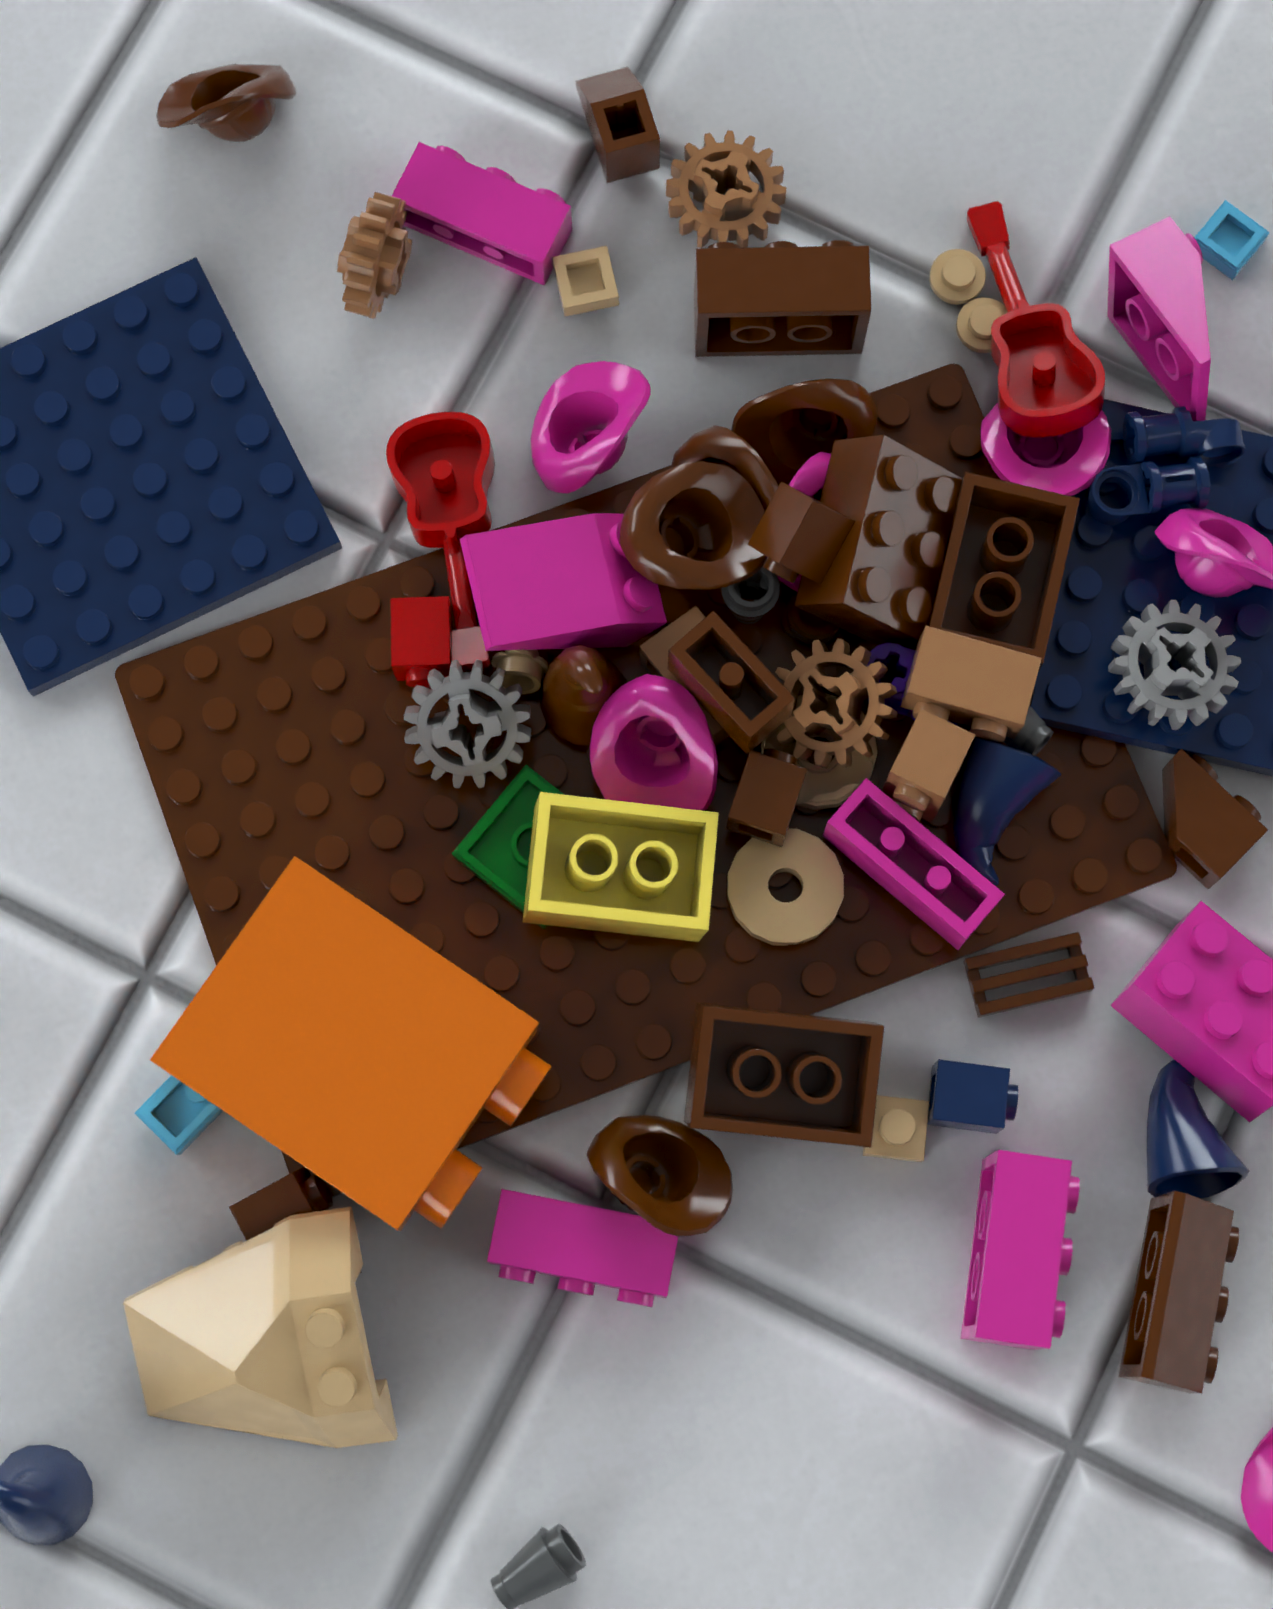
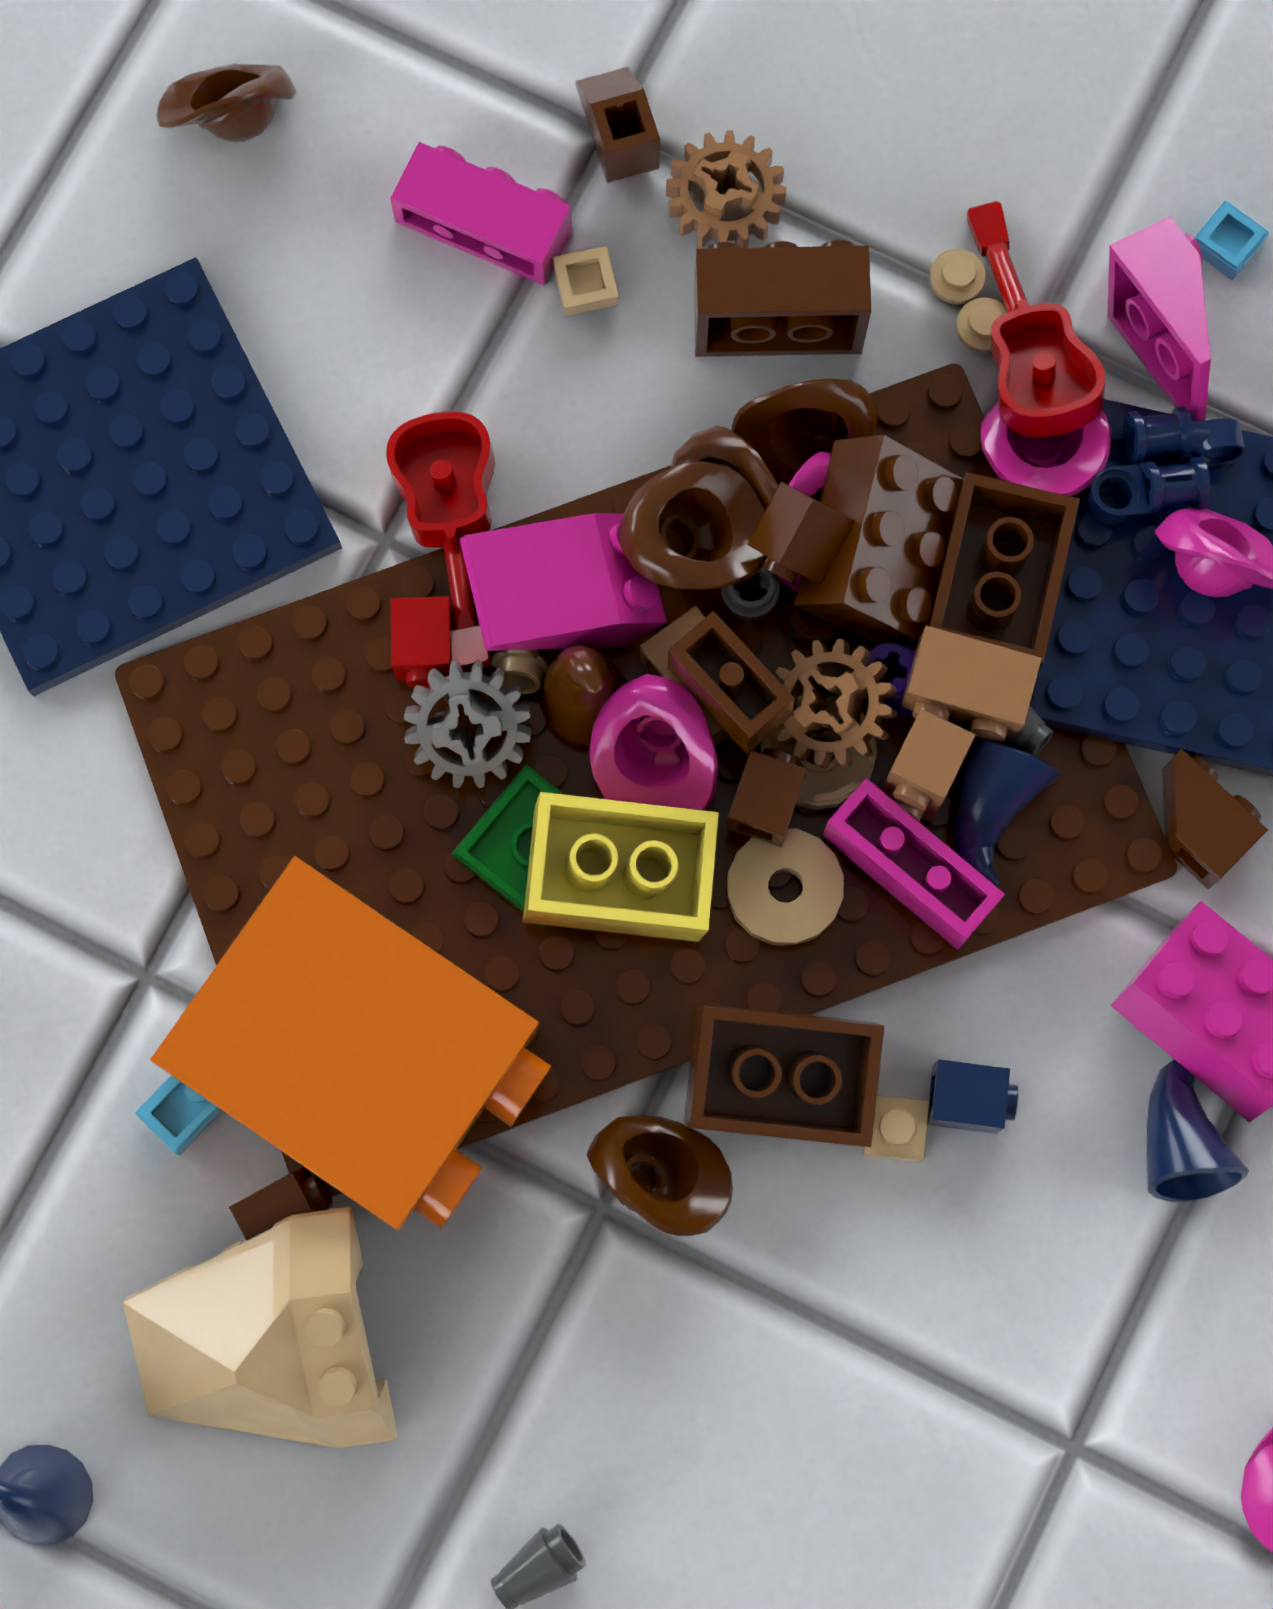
(374, 255): medium nougat gear -> none
(581, 1247): dark pink brick -> none
(586, 423): dark pink hat -> none
(1019, 1250): dark pink brick -> none
(1076, 962): reddish brown tile -> none
(1179, 1293): reddish brown slope -> none
(1193, 682): light grey gear -> none

